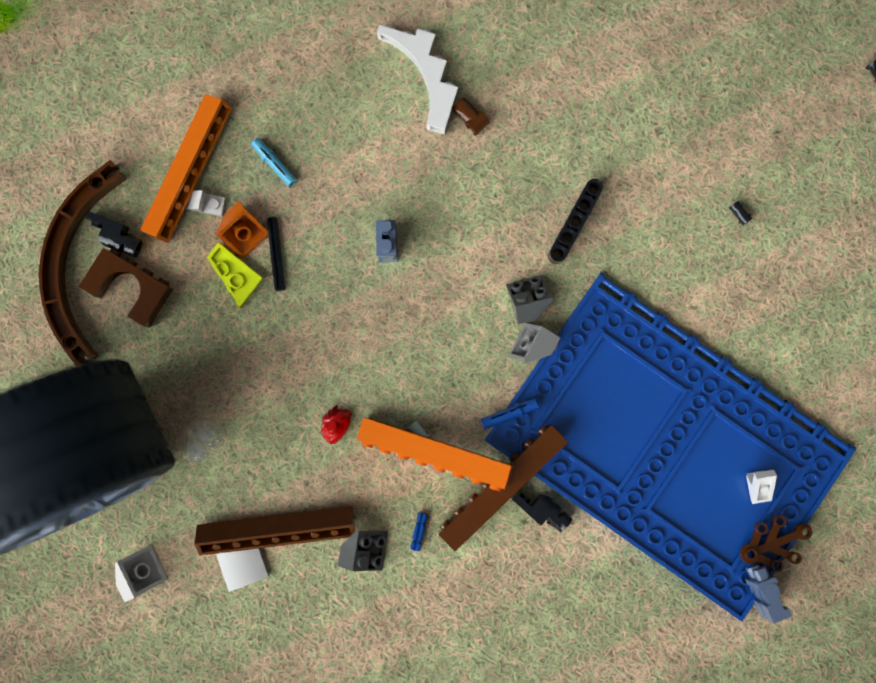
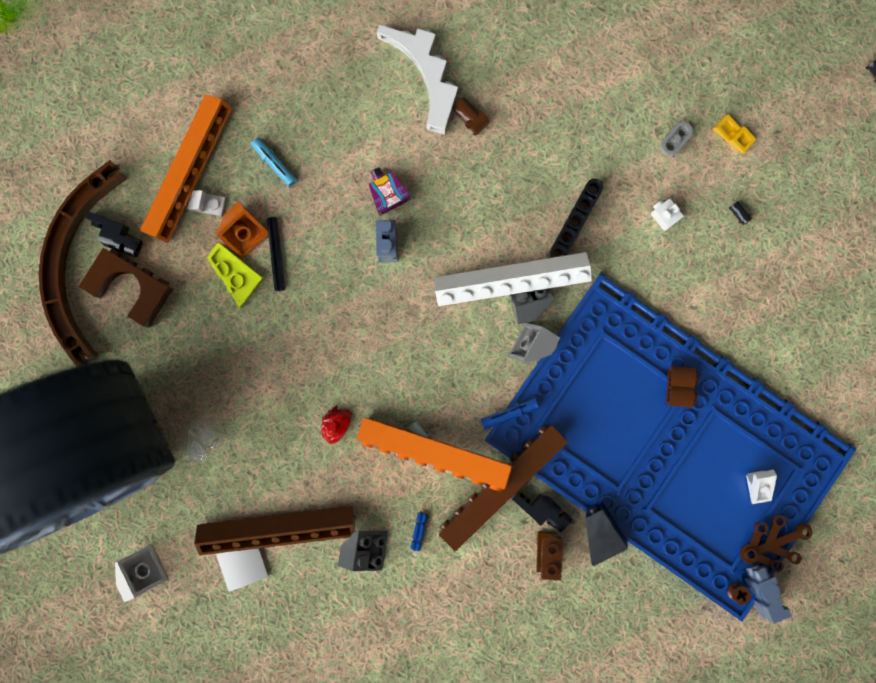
(387, 191): none -> torso
(512, 279): none -> white brick
(549, 556): none -> reddish brown panel
(603, 534): none -> black slope
(666, 213): none -> white brick
(676, 140): none -> light grey plate
(681, 386): none -> reddish brown brick
(735, 135): none -> yellow slope
(744, 593): none -> reddish brown bush

